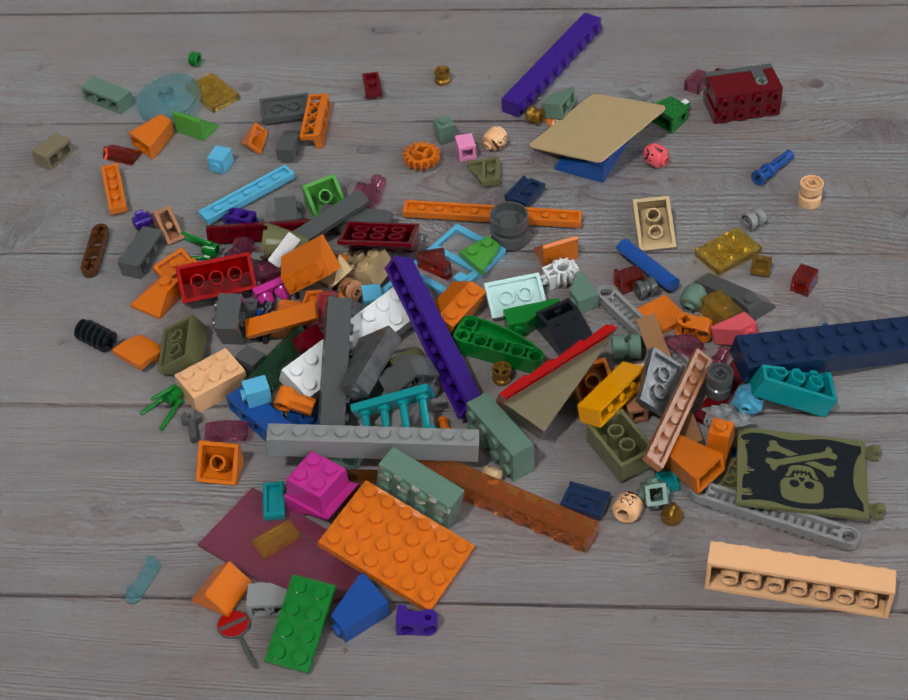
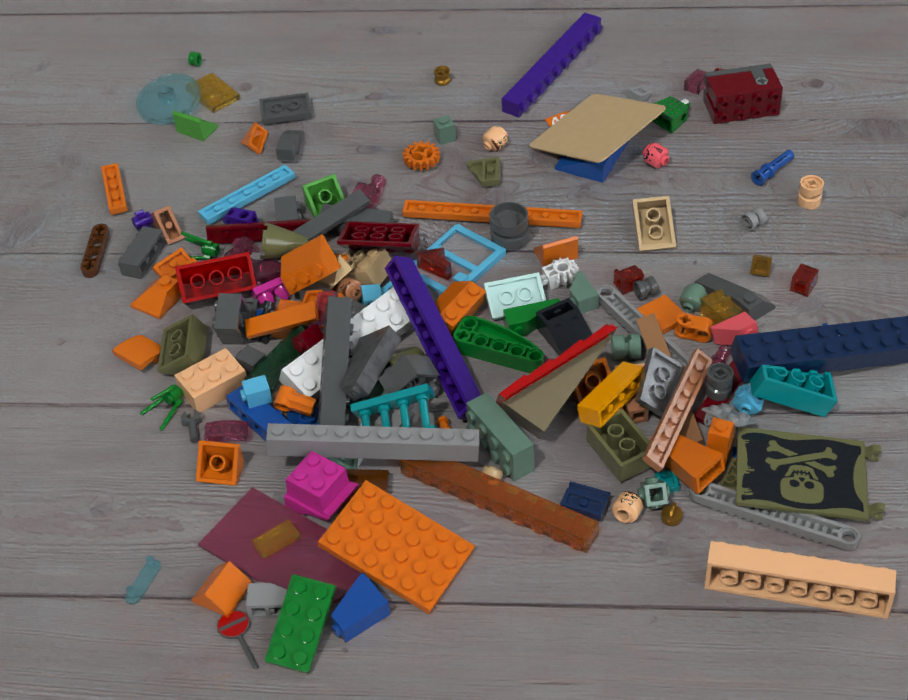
(52, 151): dark tan brick -> none
(95, 335): black piece -> none
(107, 95): sand green brick -> none
(121, 154): clear red slope -> none
(152, 135): orange slope -> none
(220, 159): medium azure brick -> none
(273, 501): teal tile -> none
(286, 245): white sticker -> none
(321, 119): orange fence -> none
(372, 85): dark red plate -> none
(416, 622): dark purple leg -> none
(419, 487): sand green brick -> none
(465, 147): bright pink brick -> none
(480, 254): bright green wing -> none
(501, 373): pearl gold wheel -> none
(525, 191): dark blue plate -> none
(535, 115): pearl gold wheel -> none
(559, 104): sand green slope -> none
(648, 265): blue brick -> none
(684, 343): clear pink slope -> none
(728, 251): clear yellow plate -> none

